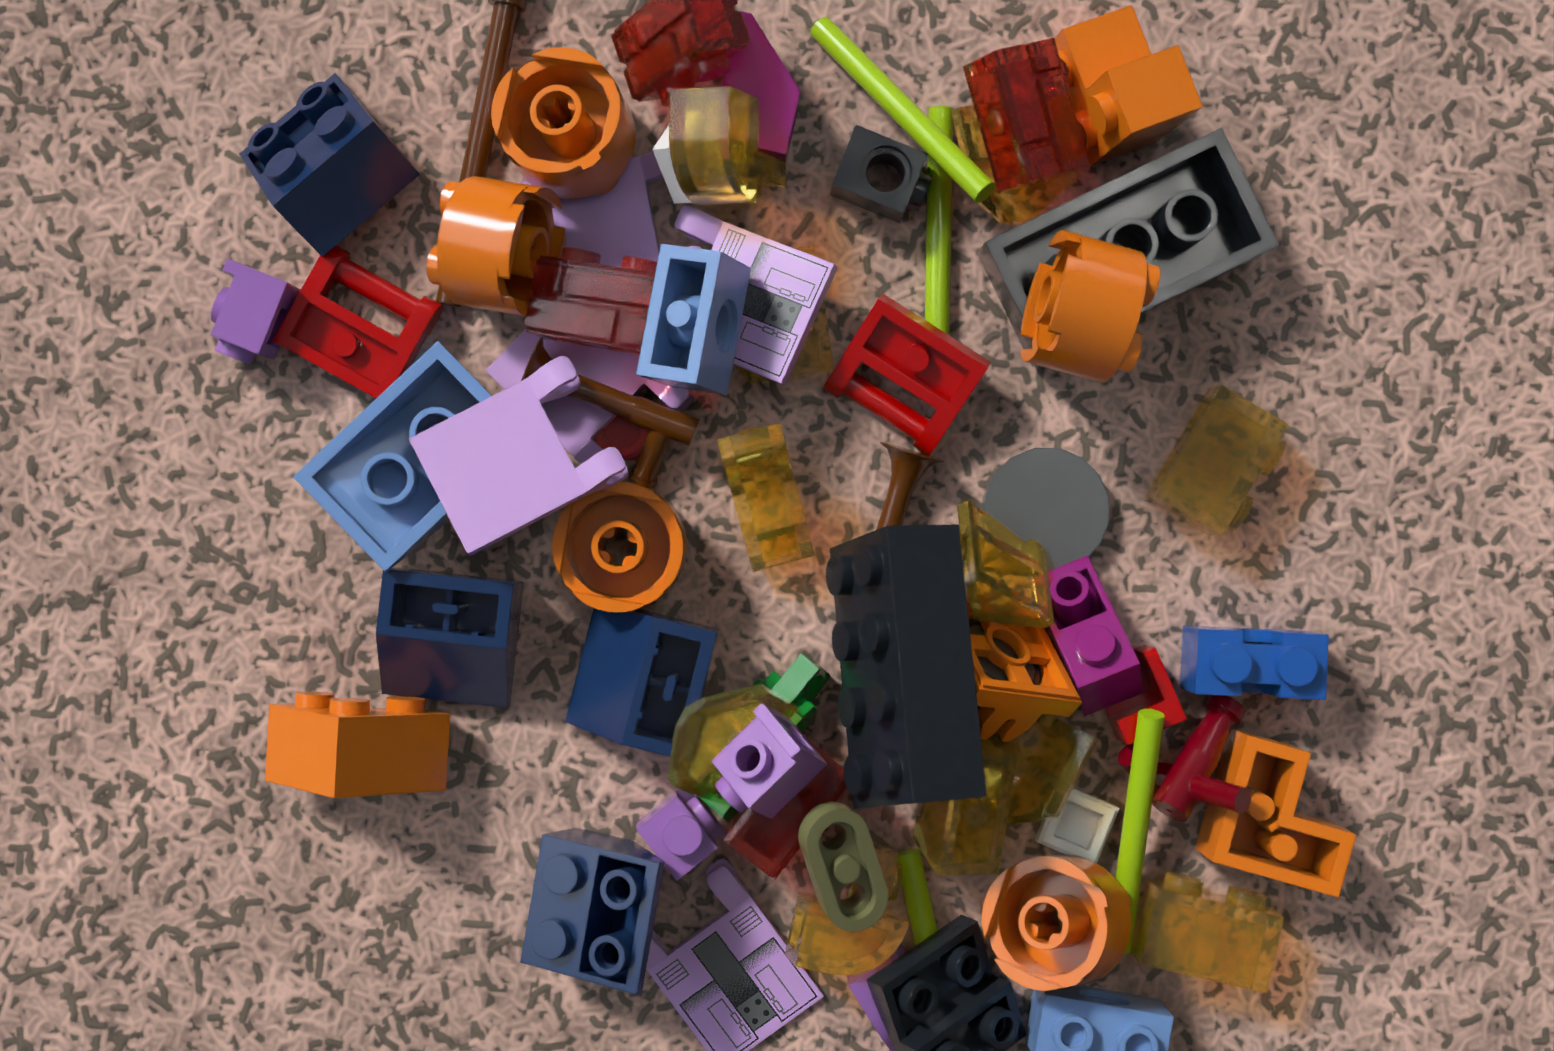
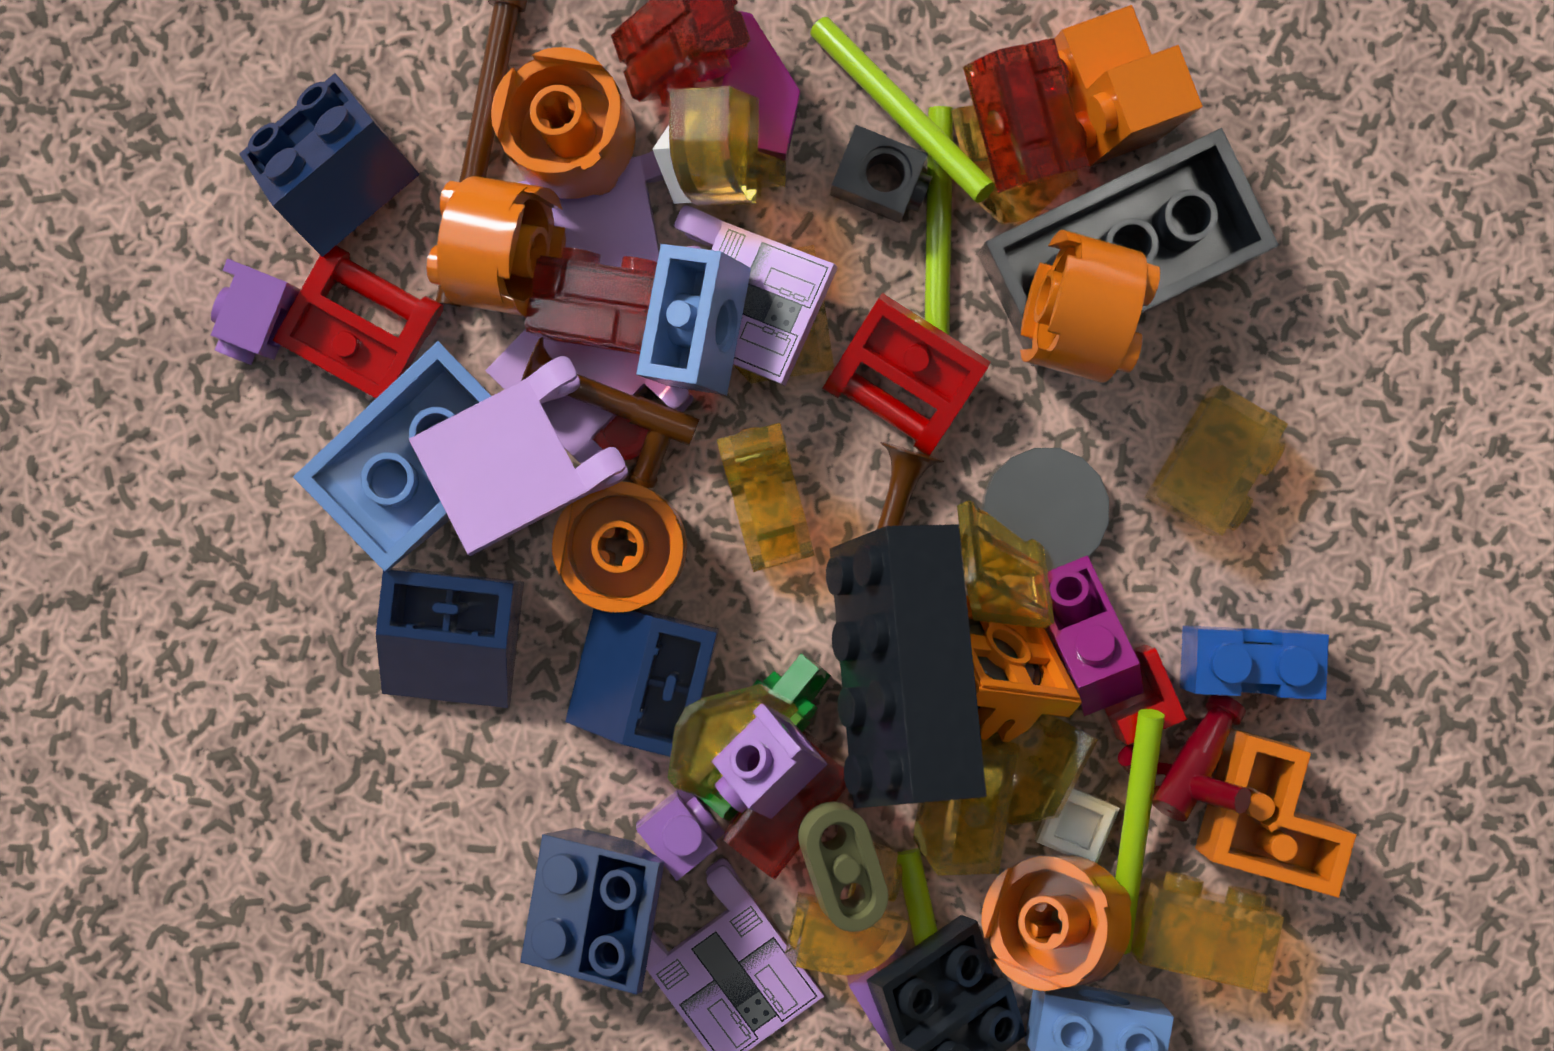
(354, 749): orange brick -> none

